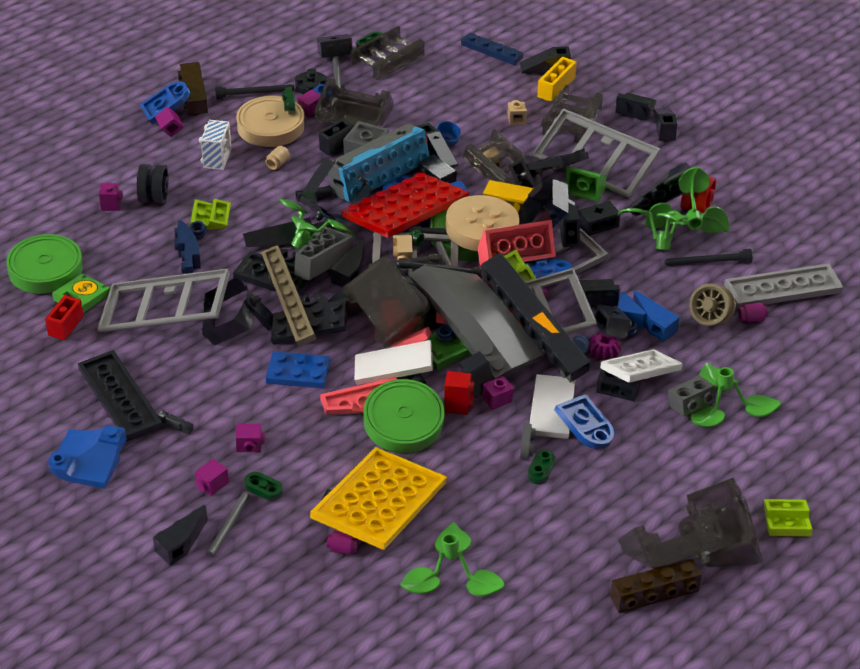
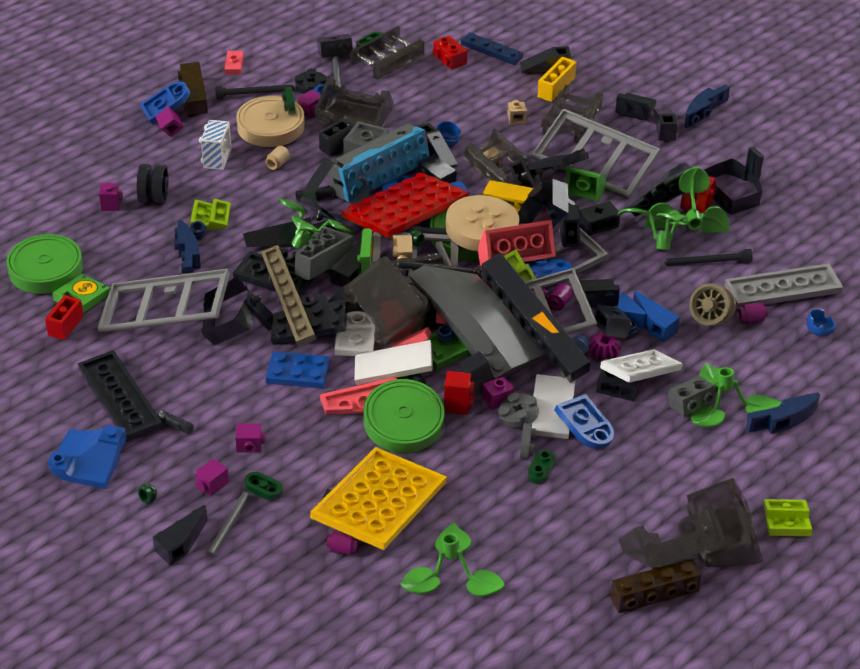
(147, 493): none -> dark green plate
(234, 62): none -> coral plate
(357, 337): none -> white plate
(366, 249): none -> bright green container
(450, 52): none -> red brick
(515, 402): none -> dark grey plate
(560, 296): none -> magenta brick
(703, 104): none -> dark blue slope
(750, 172): none -> black piece
(788, 415): none -> dark blue slope
(819, 324): none -> blue hair

